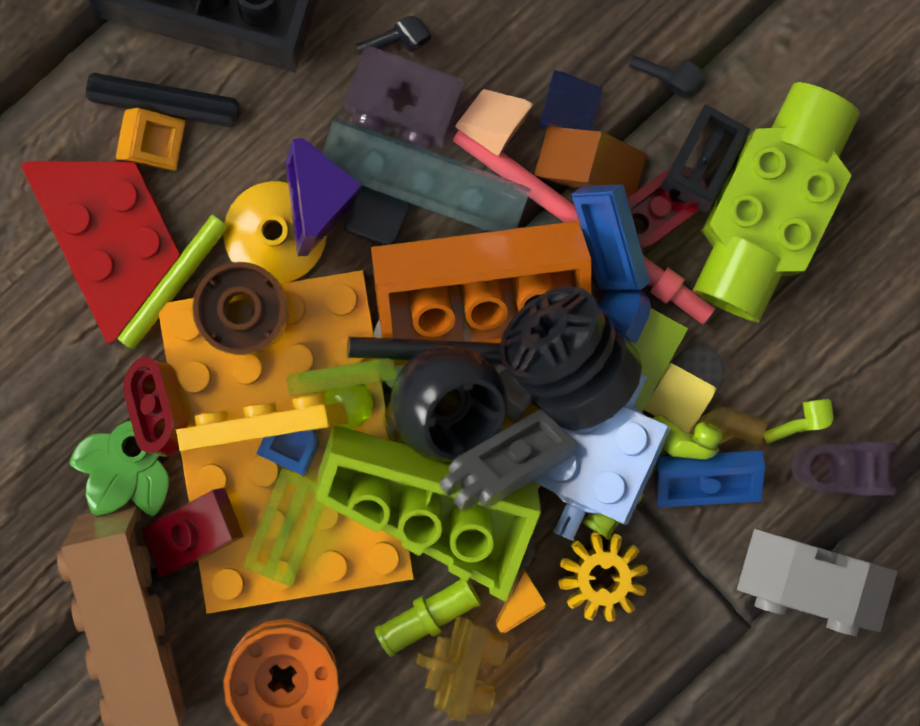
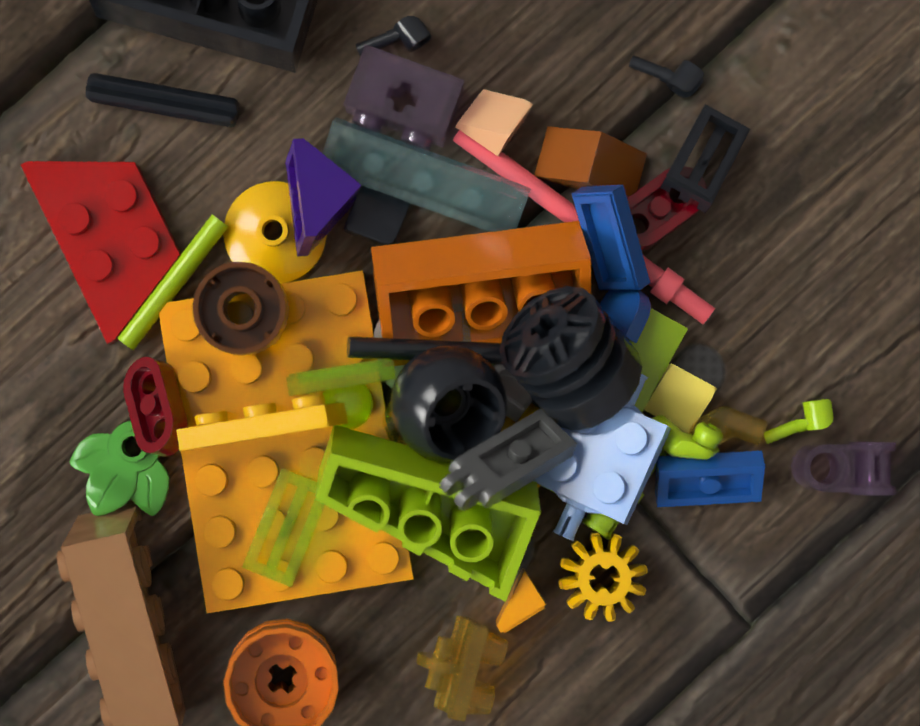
(150, 139): light orange slope -> none
(192, 532): dark red plate -> none
(291, 450): blue tile -> none
(427, 616): lime pin -> none
(570, 102): clear blue slope -> none
(776, 201): lime brick -> none
(817, 582): light grey brick -> none

